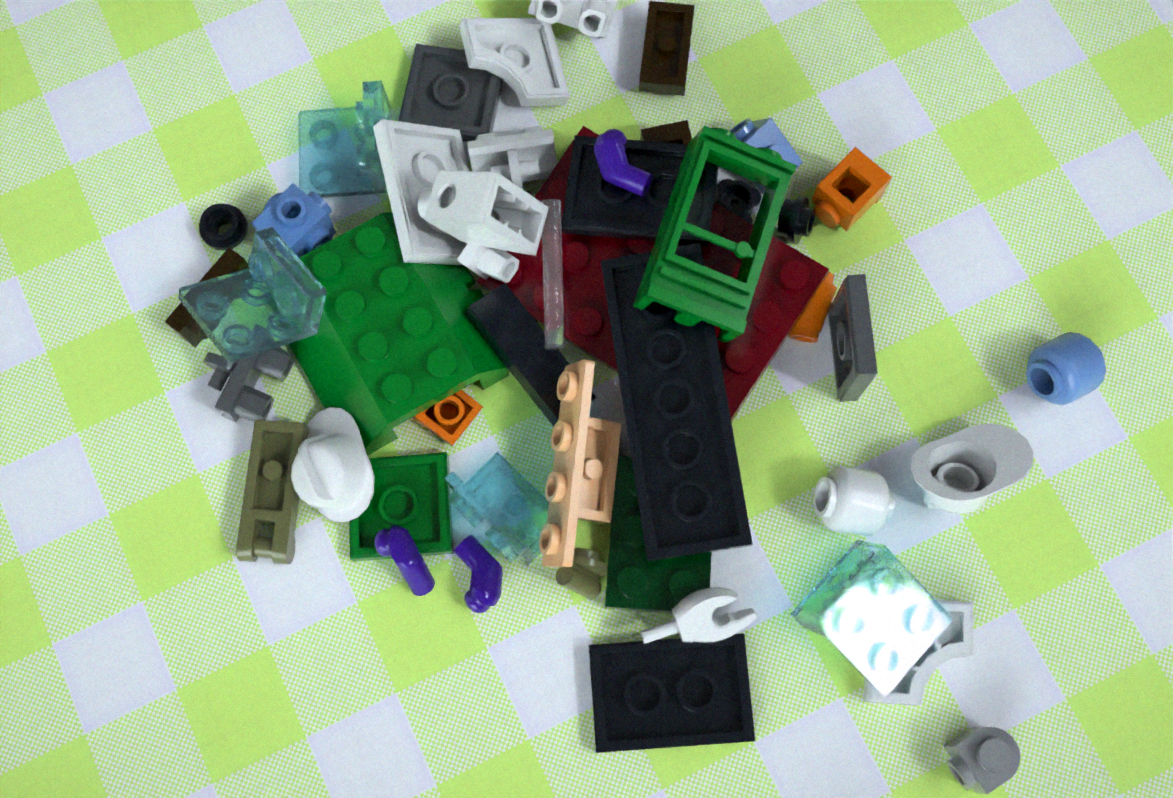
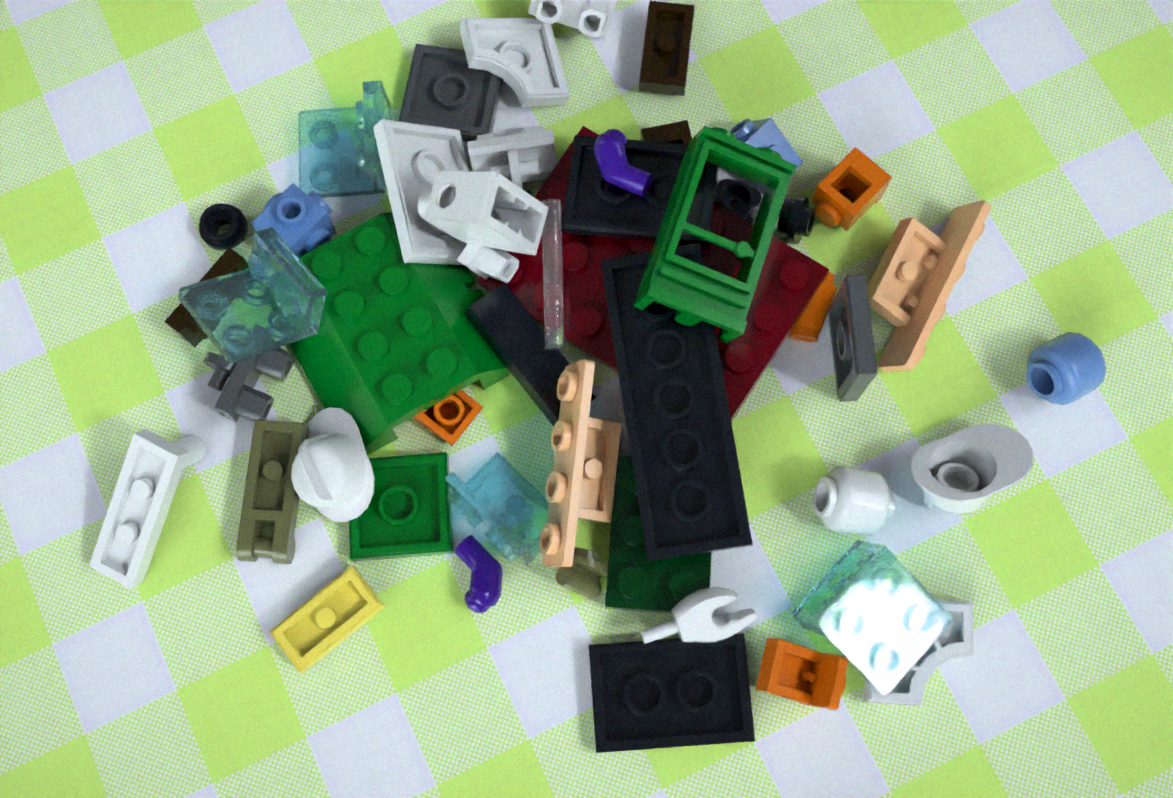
(142, 504): none -> white piece
(327, 619): none -> light yellow plate
(401, 547): dark purple arm -> none
(802, 674): none -> orange bracket
(918, 279): none -> light nougat bracket
(983, 758): light grey plate -> none

